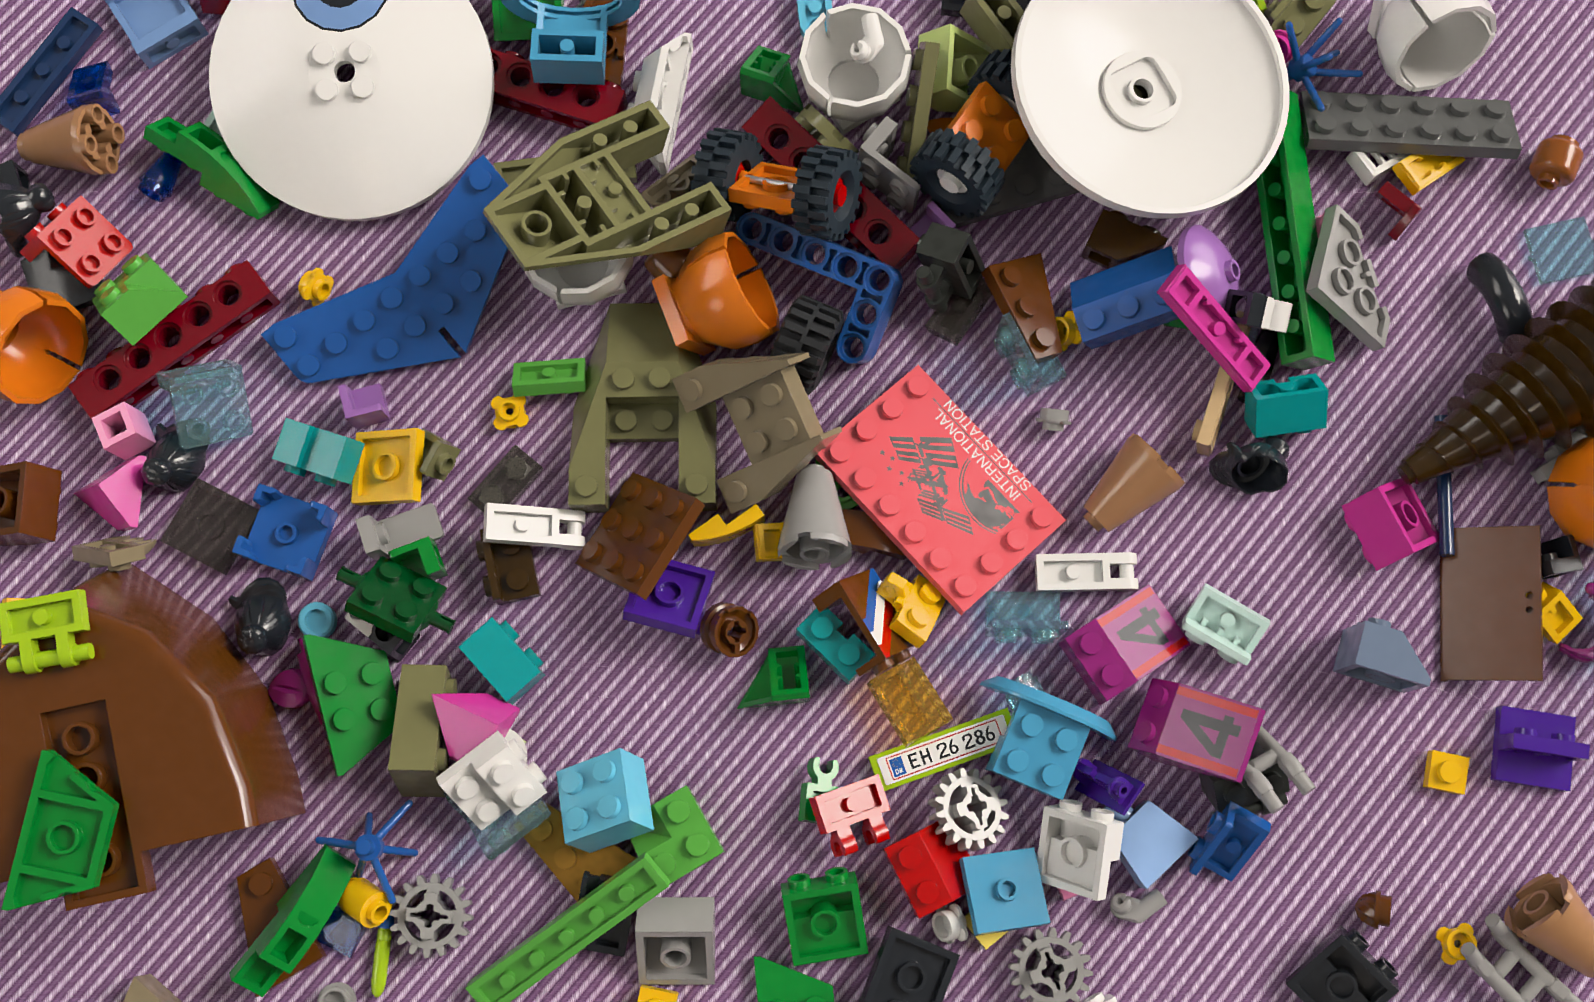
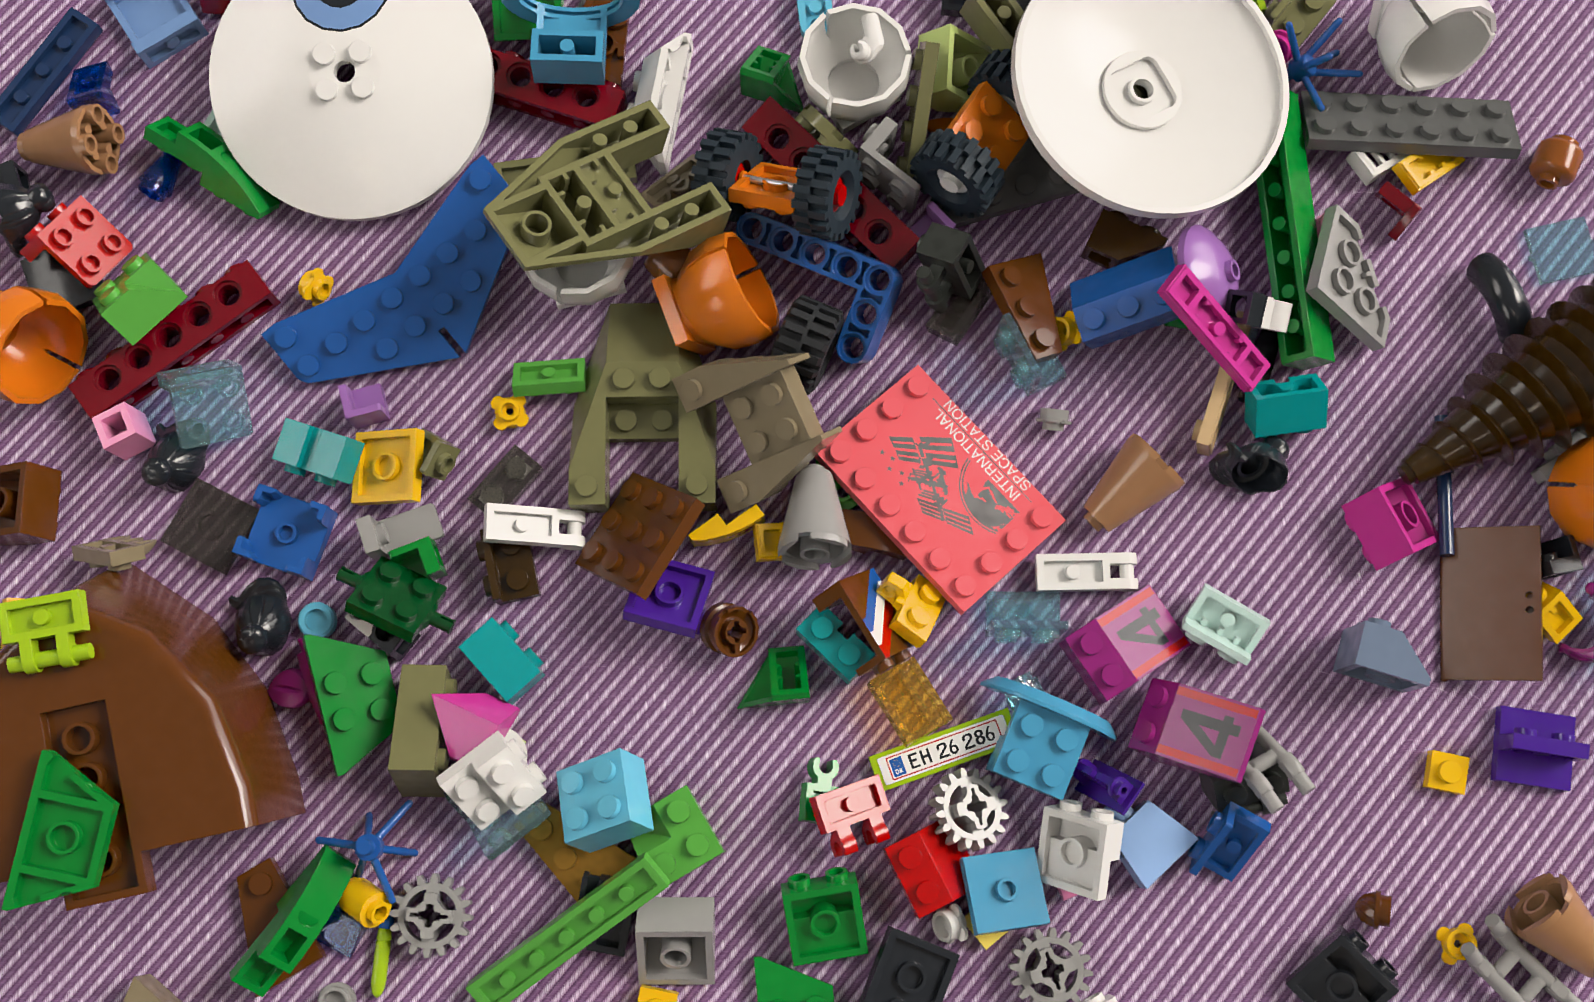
(117, 494): dark pink slope -> none
(1134, 909): light grey arm -> none

